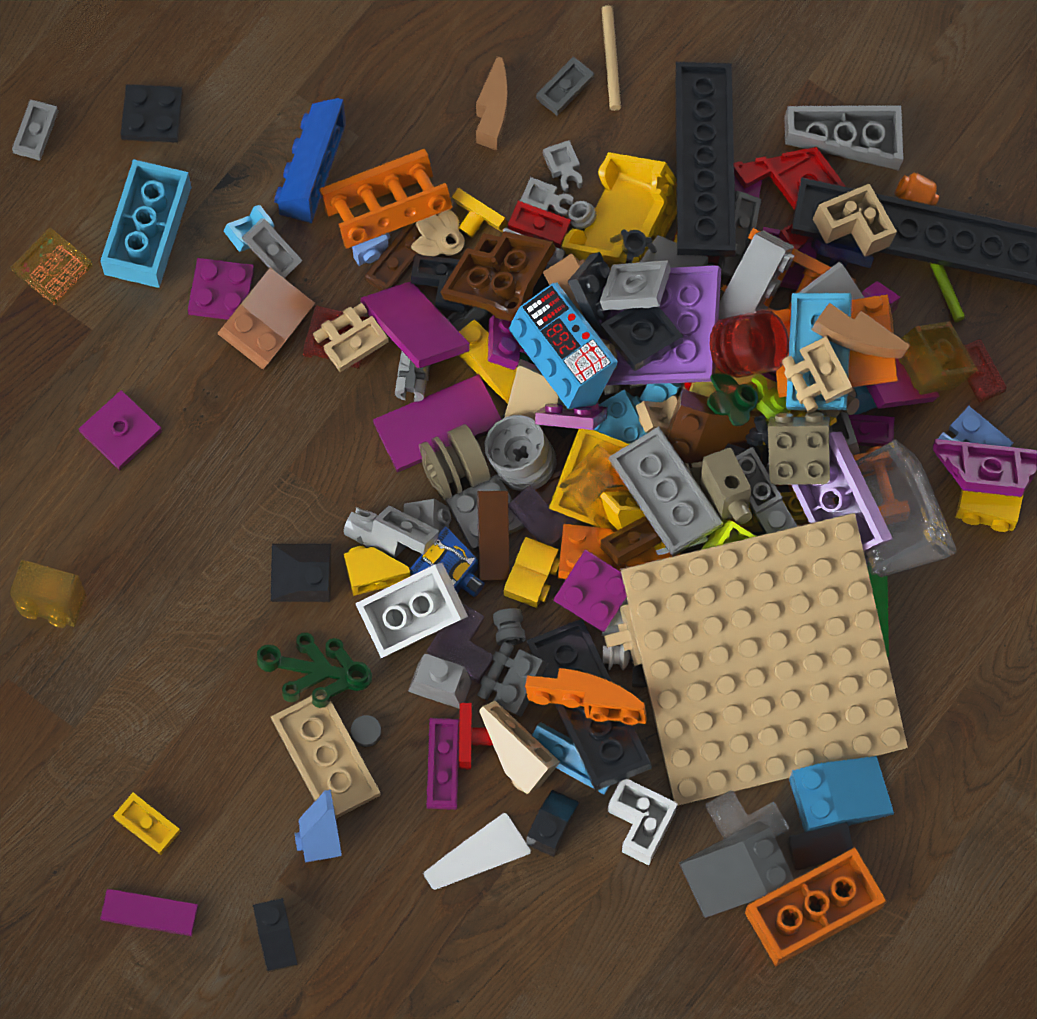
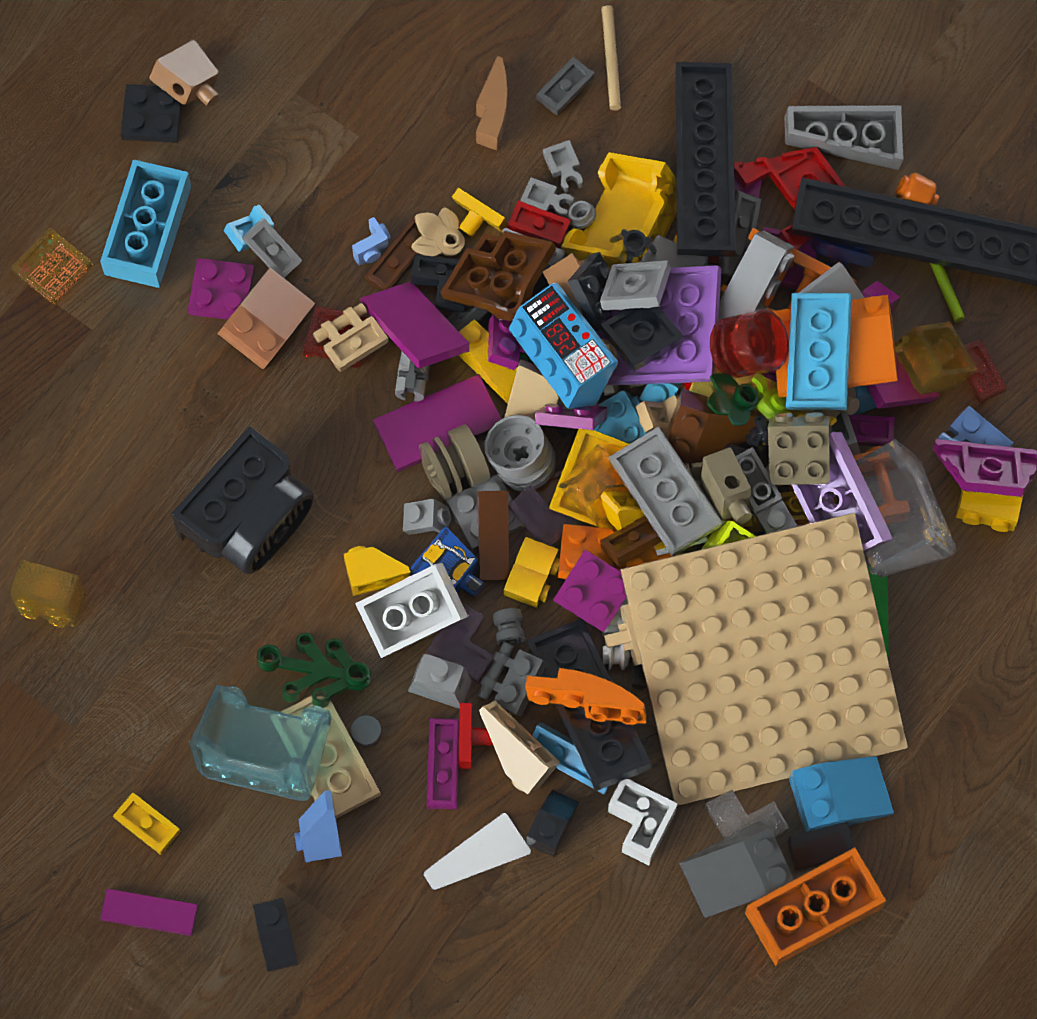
(35, 129): light grey plate -> none
(120, 430): magenta plate -> none
(187, 75): none -> medium nougat torso
(245, 504): none -> black brick
(259, 745): none -> clear light blue windscreen
(301, 573): black slope -> none
(311, 160): blue slope -> none
(379, 182): orange fence -> none
(390, 531): light grey plate -> none
(826, 371): tan plate -> none
(858, 214): tan brick -> none
(859, 334): medium nougat slope -> none

